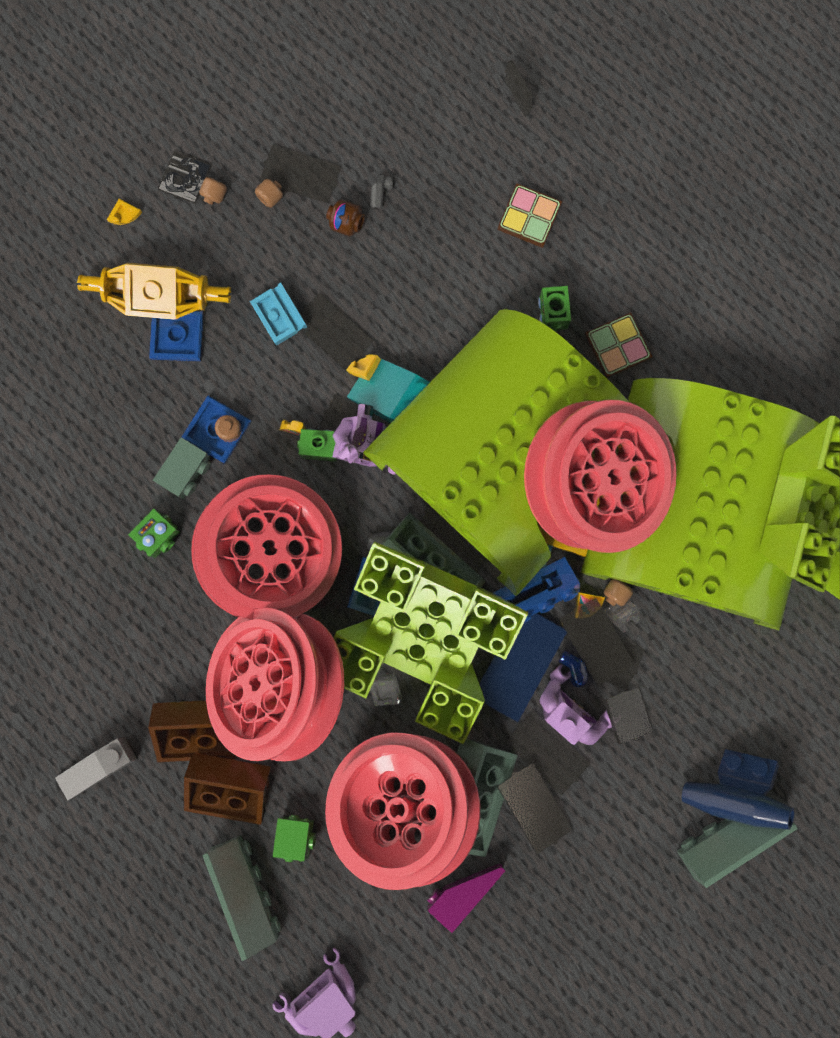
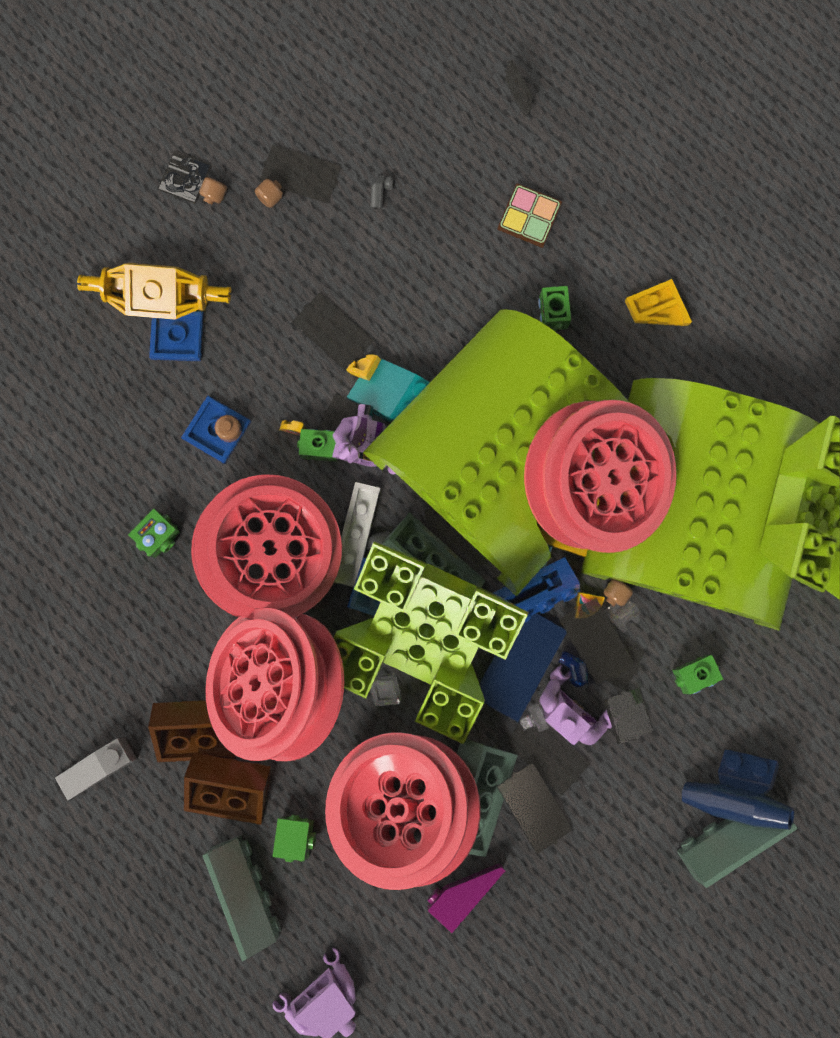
(123, 213): yellow tile -> none
(183, 469): sand green brick -> none
(278, 314): medium azure plate -> none
(345, 217): reddish brown head -> none
(356, 532): none -> white plate
(535, 718): none -> clear tile
(618, 345): tile -> none
(658, 306): none -> yellow wing
(687, 675): none -> bright green head

